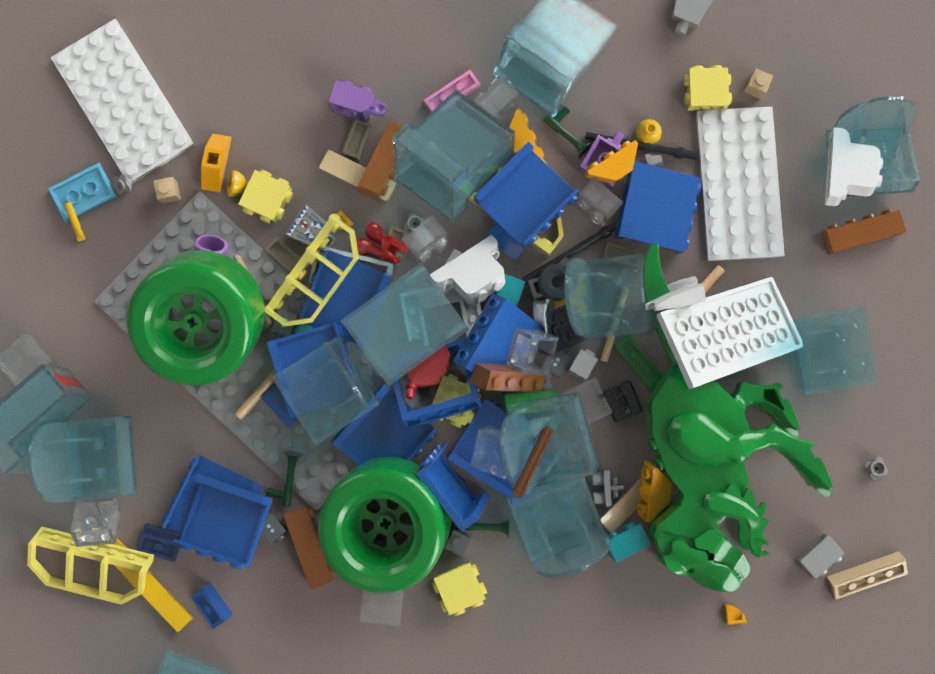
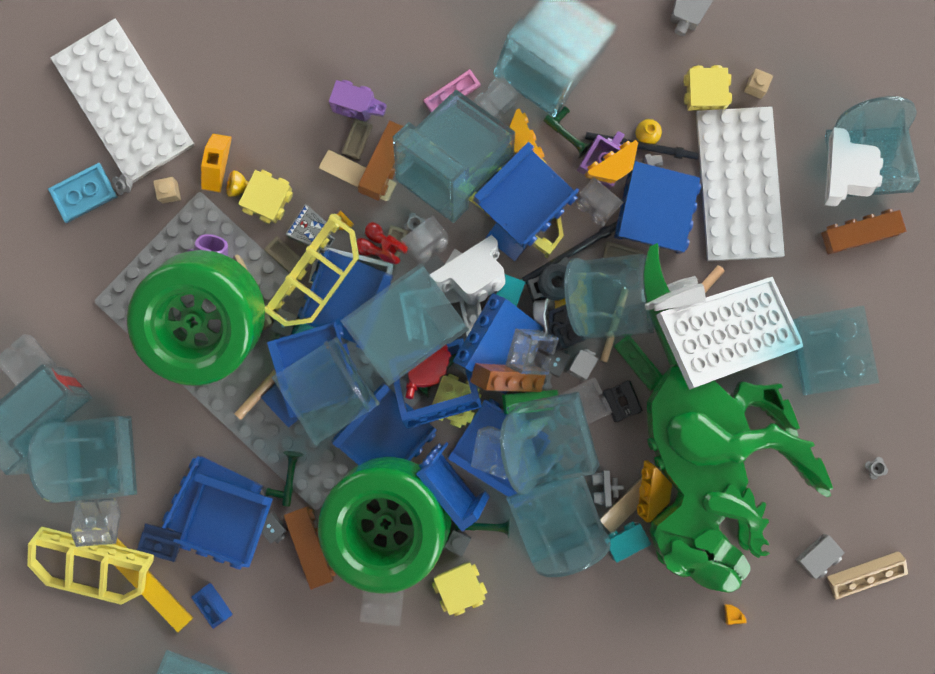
(74, 221): yellow wheel -> none
(532, 462): reddish brown axle -> none

